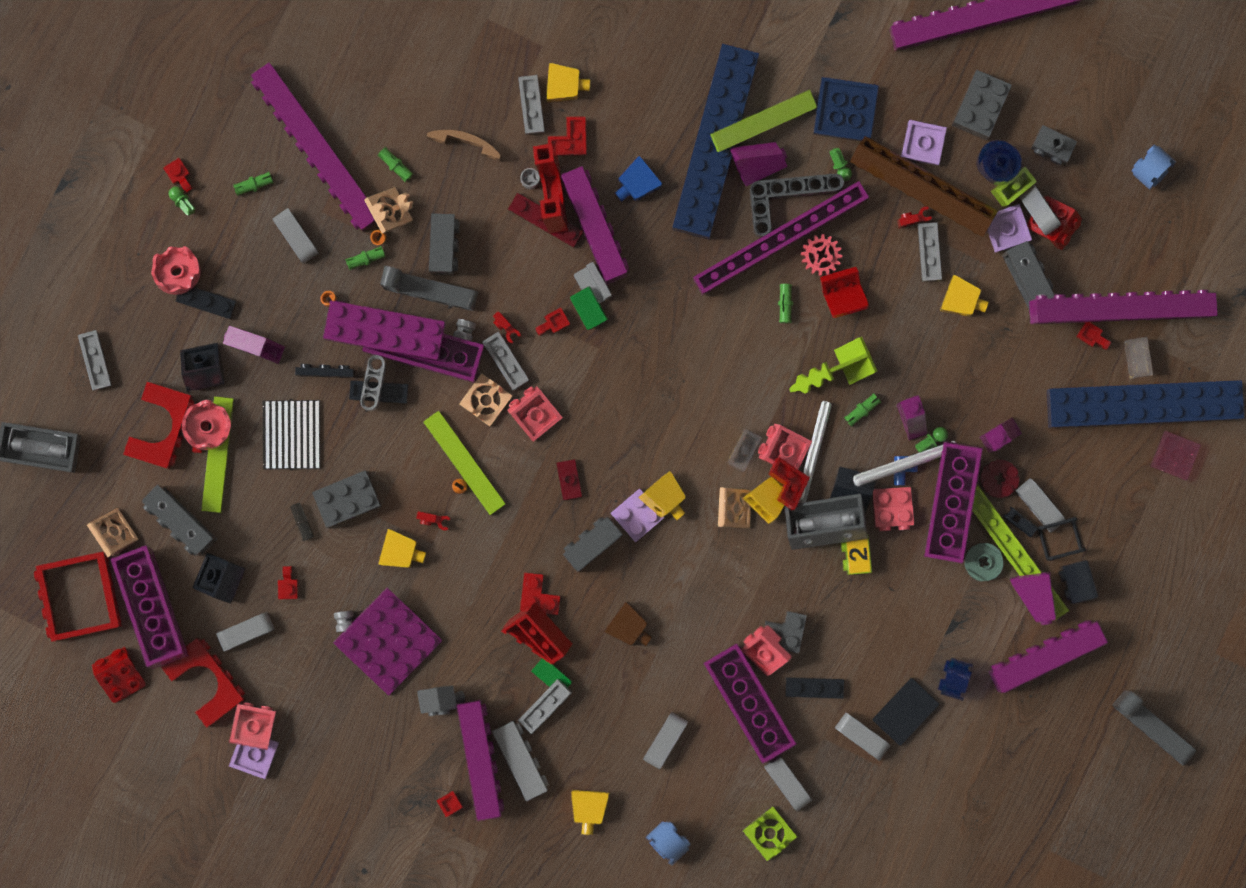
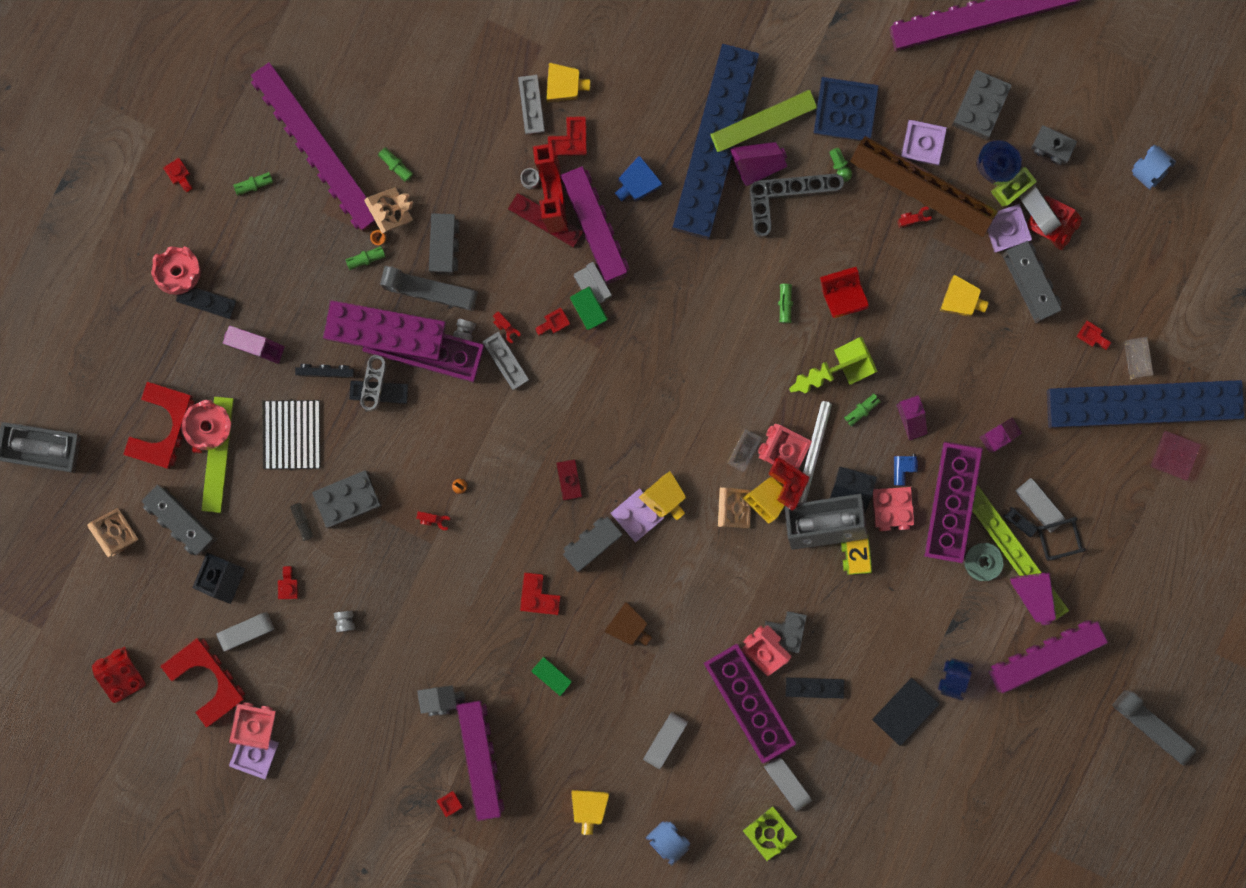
(94, 360): light grey plate -> none
(109, 592): red window -> none
(149, 607): magenta brick -> none
(182, 201): bright green axle -> none
(202, 367): black slope -> none
(295, 236): light grey beam -> none
(328, 293): orange hinge -> none
(387, 641): magenta plate -> none
(400, 551): yellow torso -> none
(442, 136): medium nougat slope -> none
(464, 462): lime tile -> none
(467, 400): light nougat piece -> none
(520, 760): light grey brick -> none
(534, 413): coral plate -> none
(539, 633): red wedge -> none
(545, 706): light grey plate -> none
(780, 238): magenta brick -> none
(829, 258): coral gear -> none
(862, 736): light grey beam -> none
(898, 465): white axle -> none
(929, 252): light grey plate -> none
(939, 435): bright green axle -> none
(990, 484): dark red plate -> none
(1078, 582): black slope -> none
(1122, 308): magenta brick -> none

